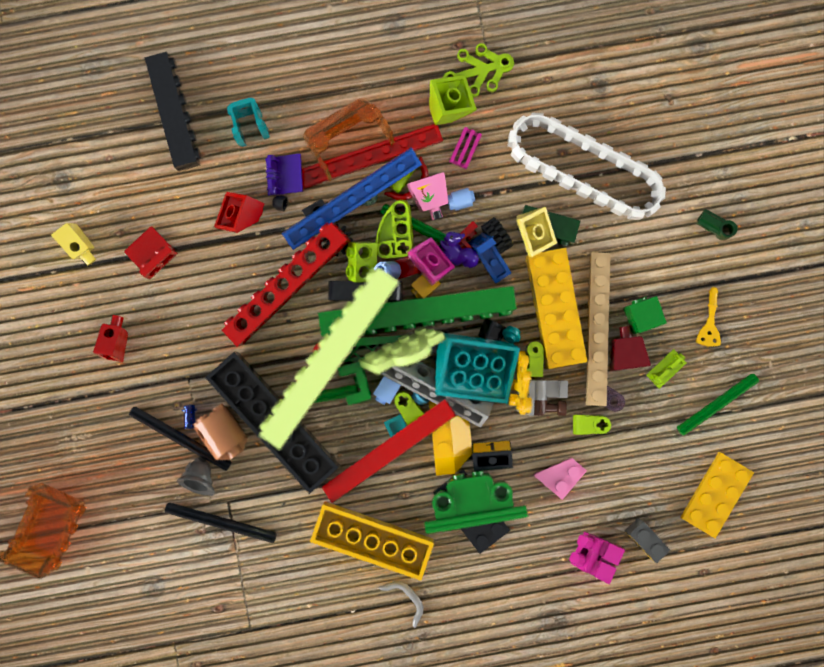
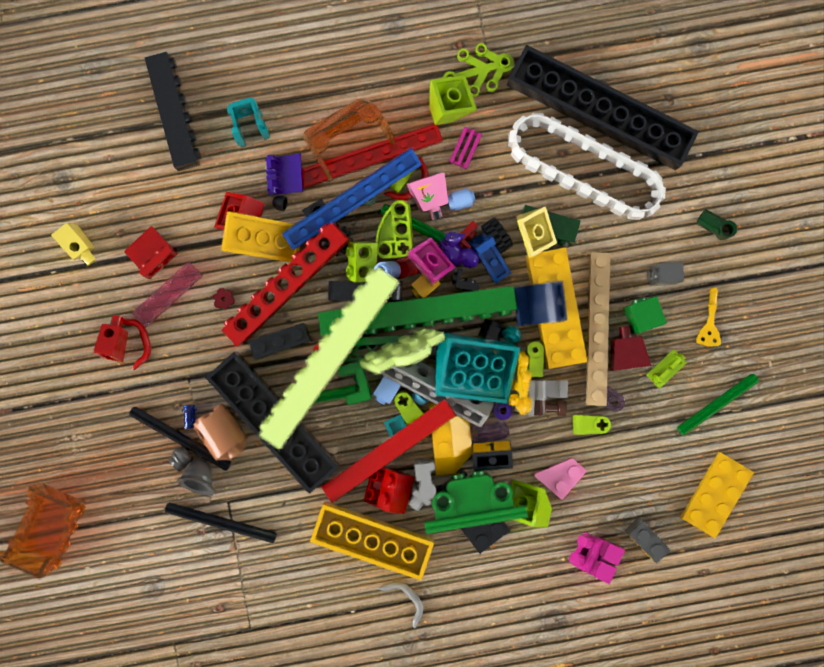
(145, 340): none -> red animal
(167, 294): none -> clear pink plate
(180, 458): none -> dark grey arm
(221, 293): none -> dark red plant
(257, 237): none -> yellow plate
(280, 341): none -> black brick
(389, 490): none -> red slope
(426, 489): none -> light grey hips
(467, 285): none -> black bracket
(490, 432): none -> plate
(496, 410): none -> dark purple plate
(536, 502): none -> lime slope
(540, 303): none -> dark blue panel
(602, 108): none -> black brick
(666, 273): none -> dark grey brick

